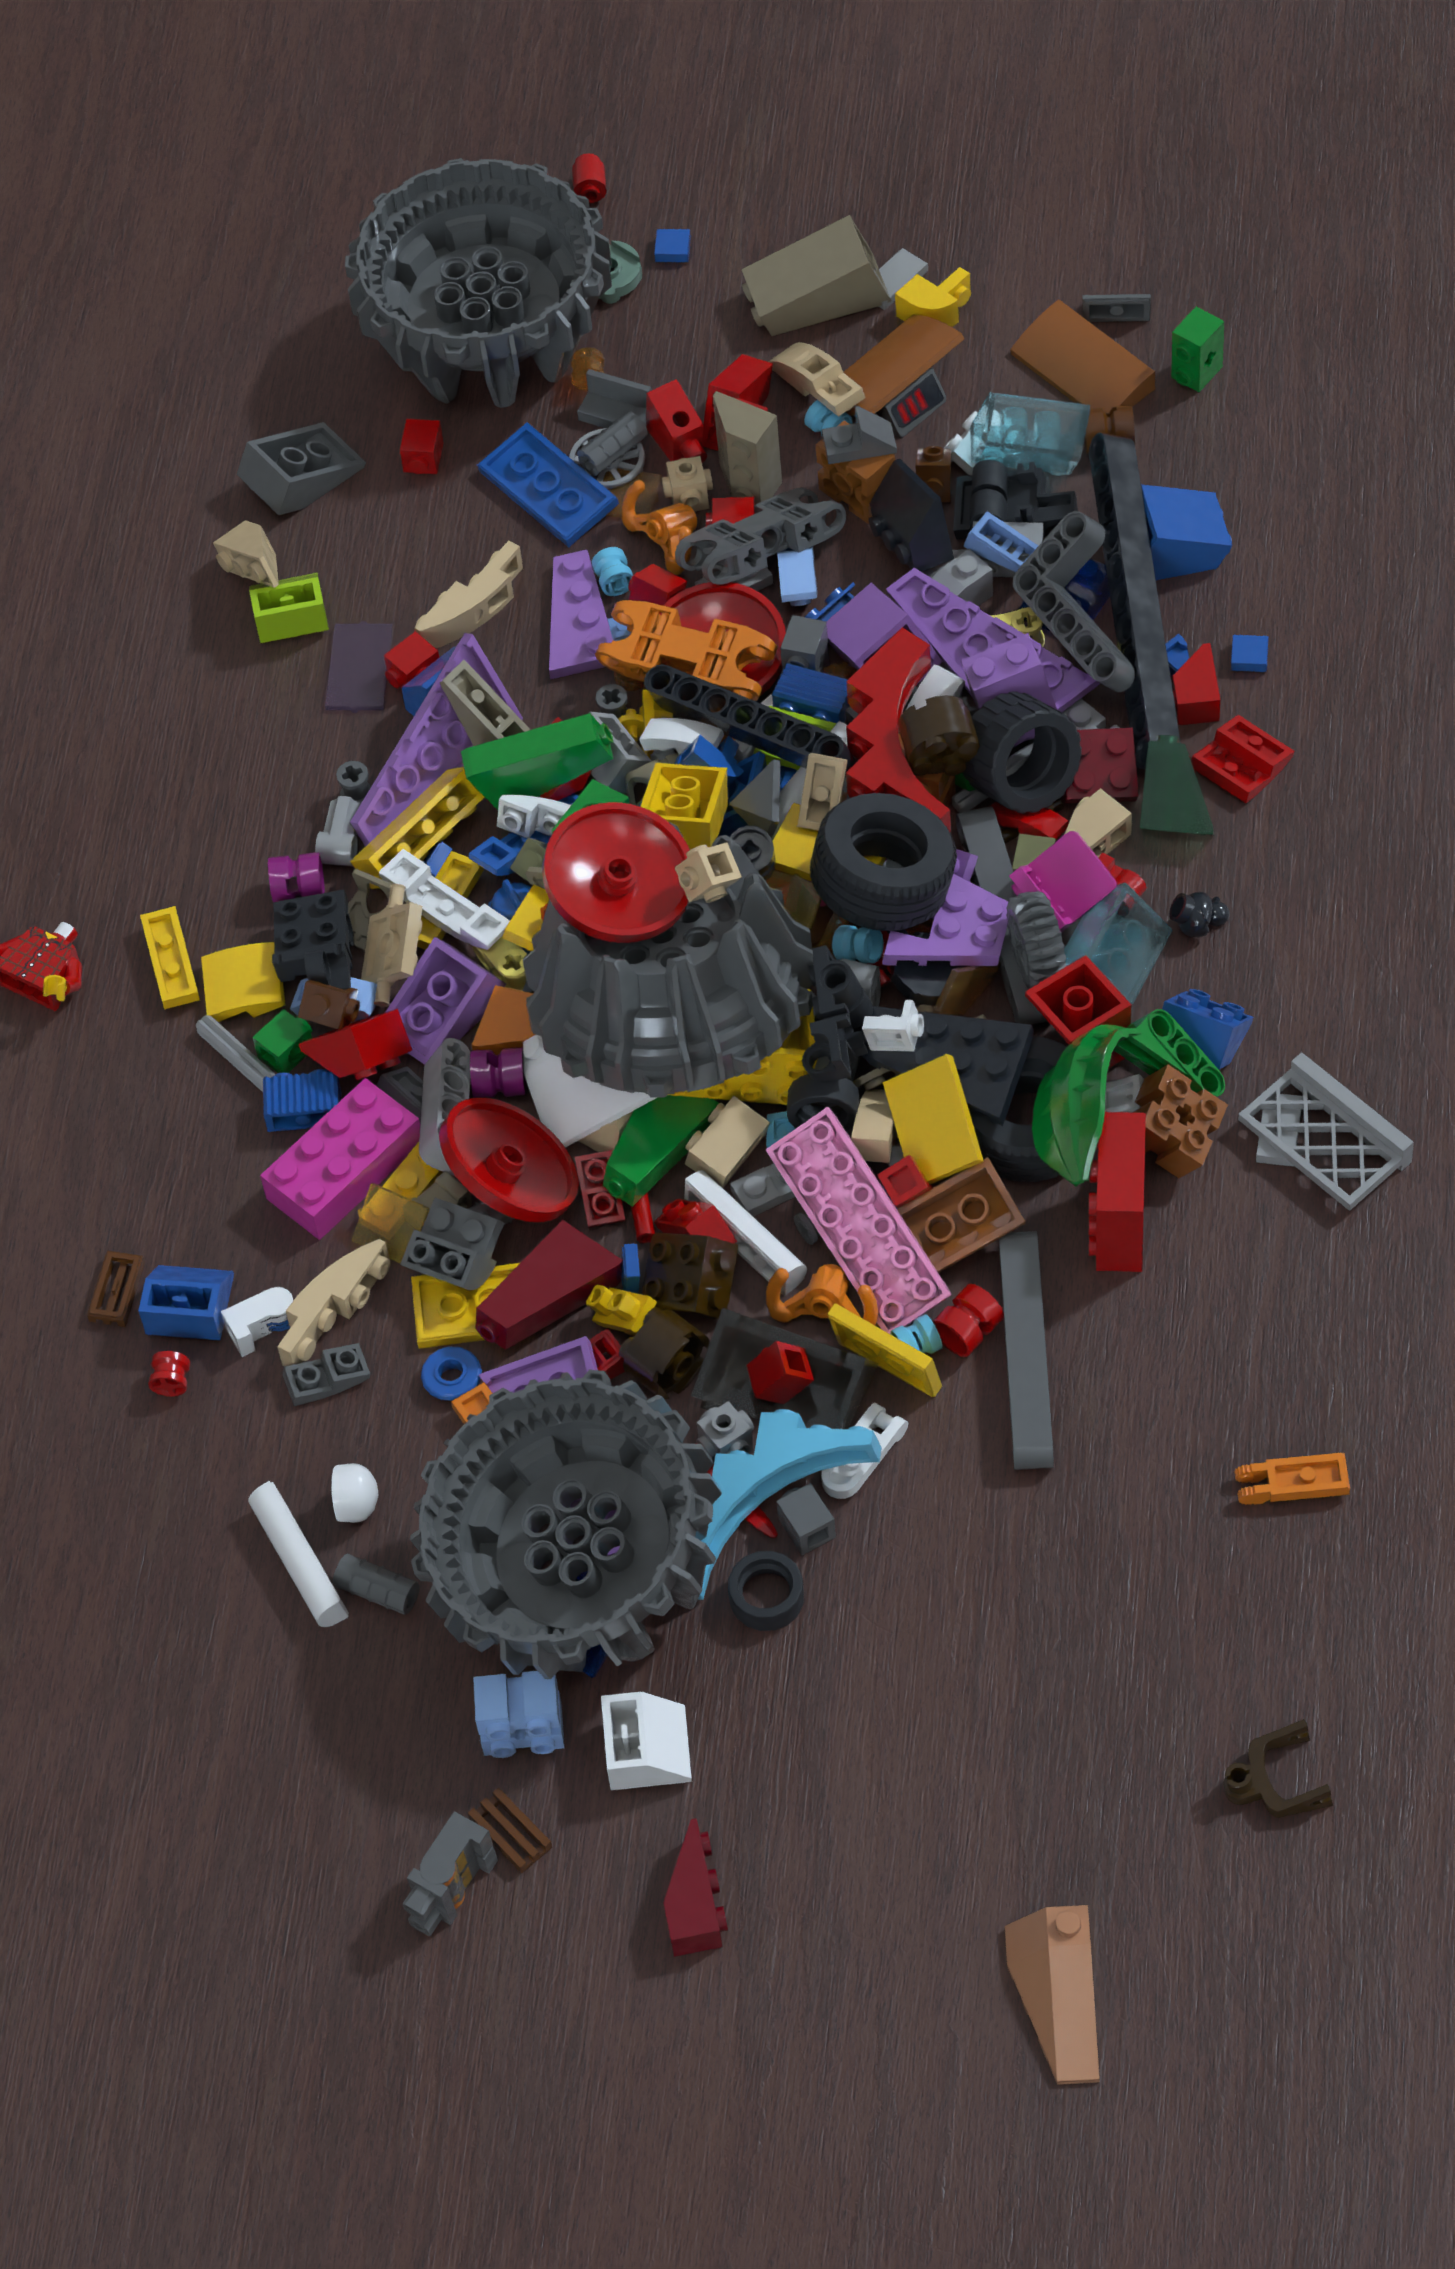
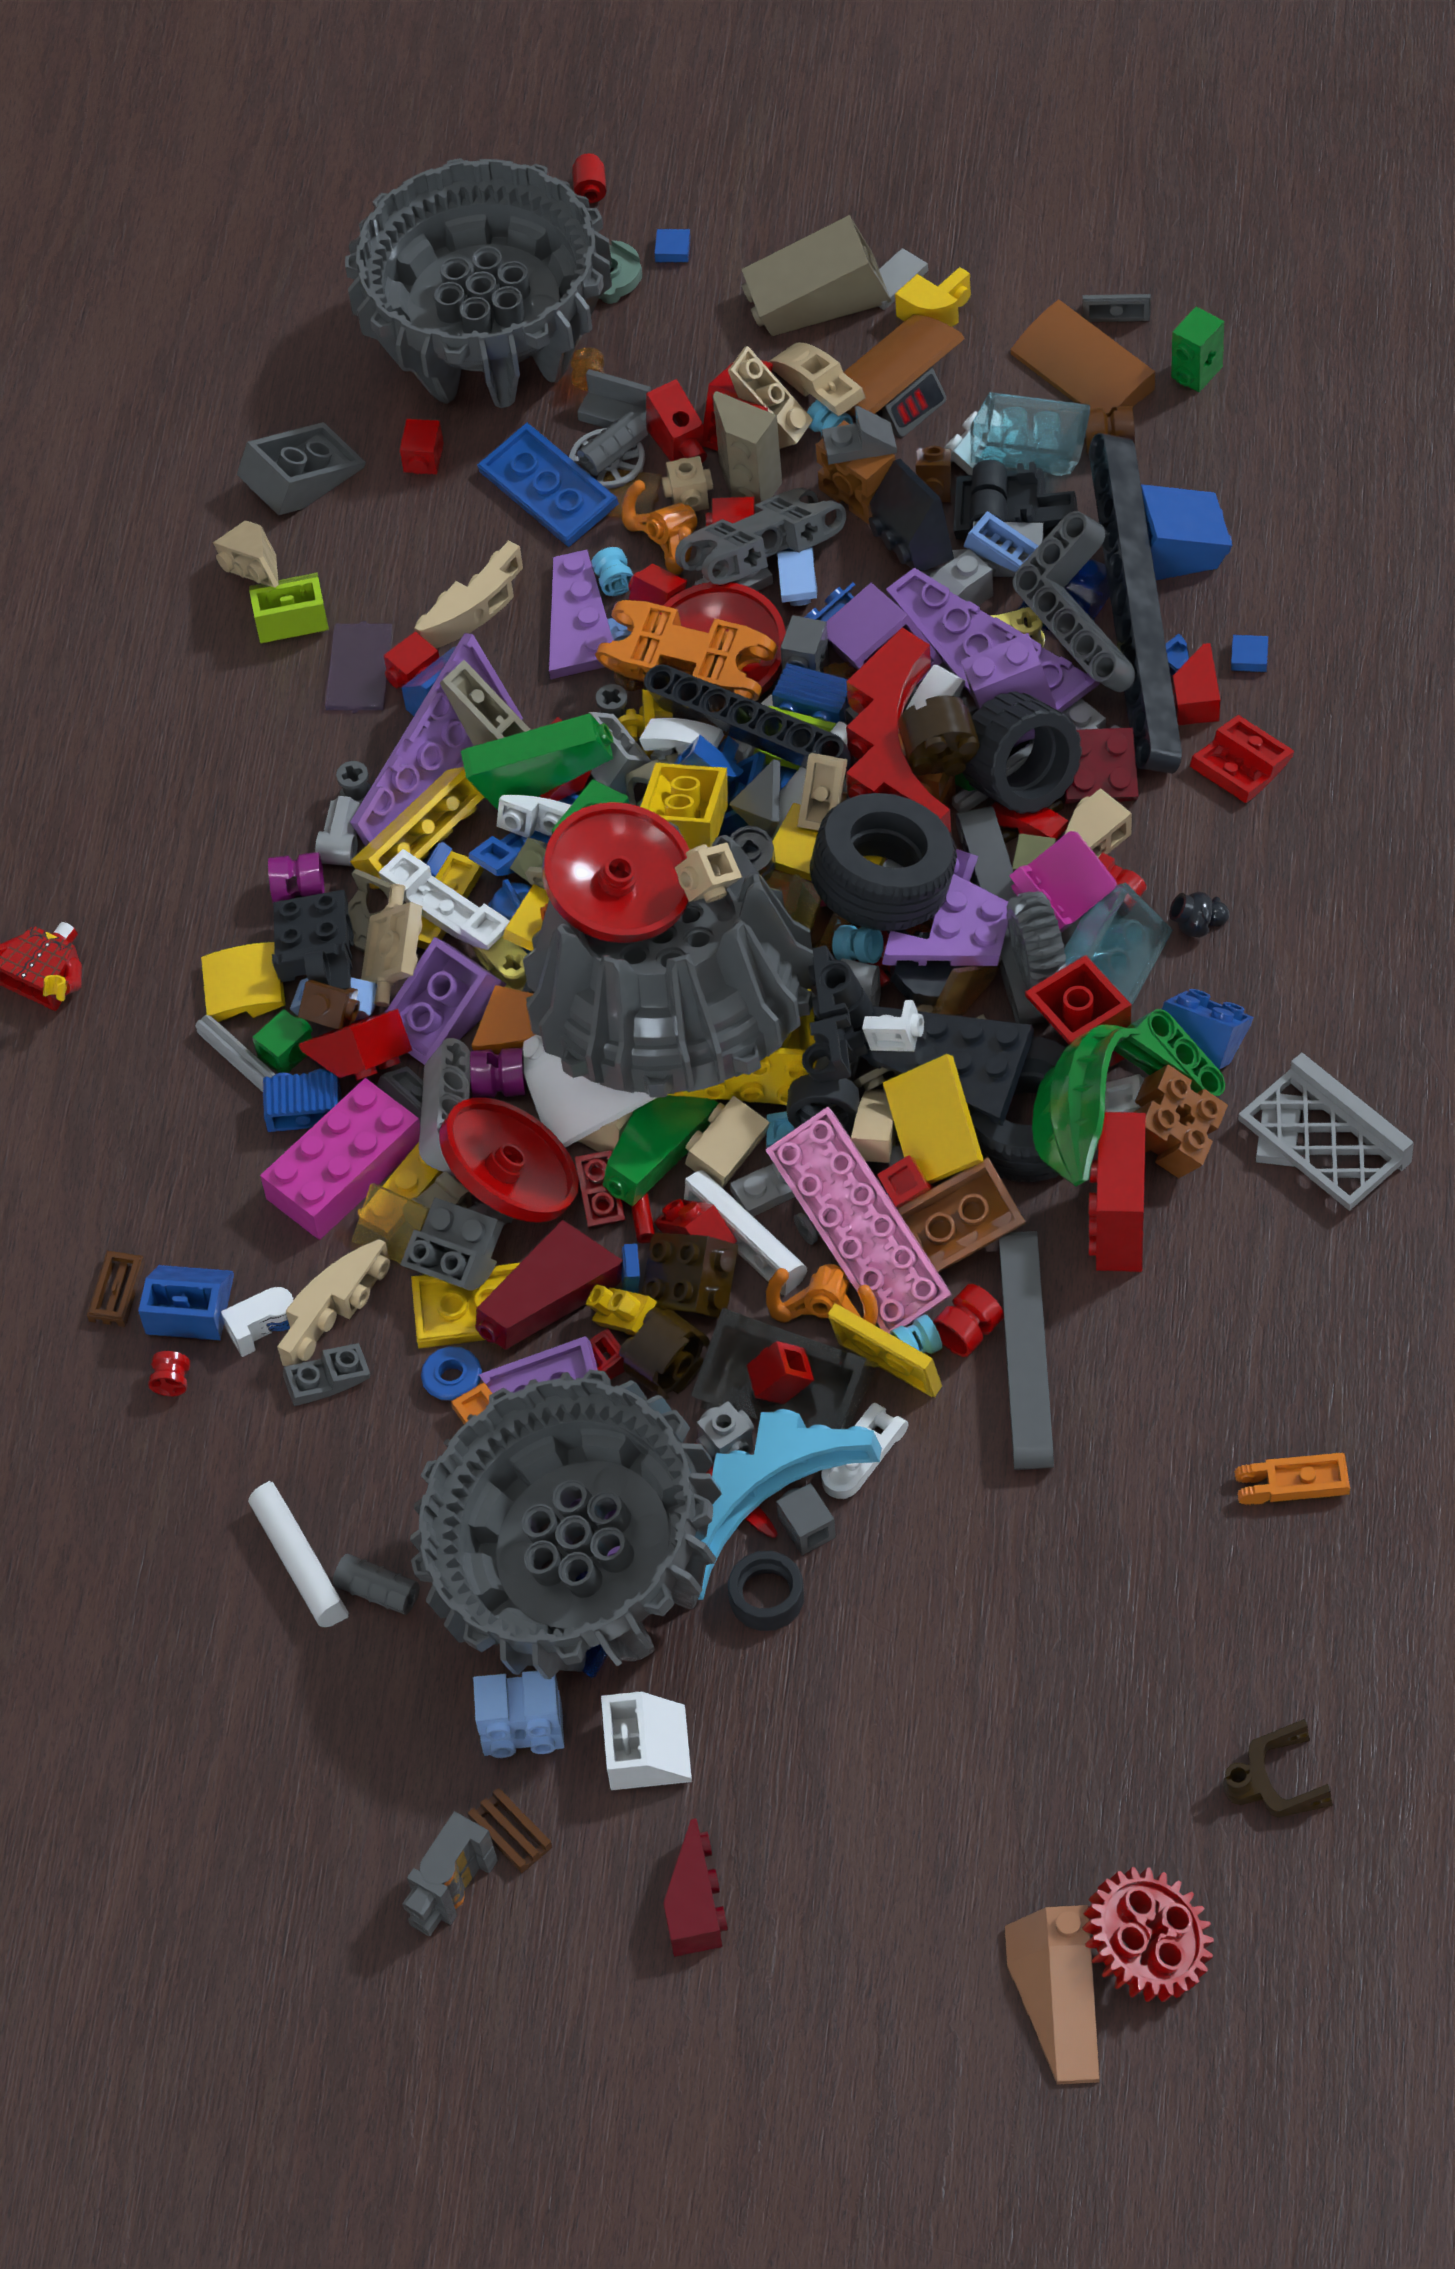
(169, 957): yellow plate -> none
(353, 1492): white hair -> none
(758, 385): none -> tan slope
(1172, 791): clear green slope -> none
(1179, 1946): none -> red gear

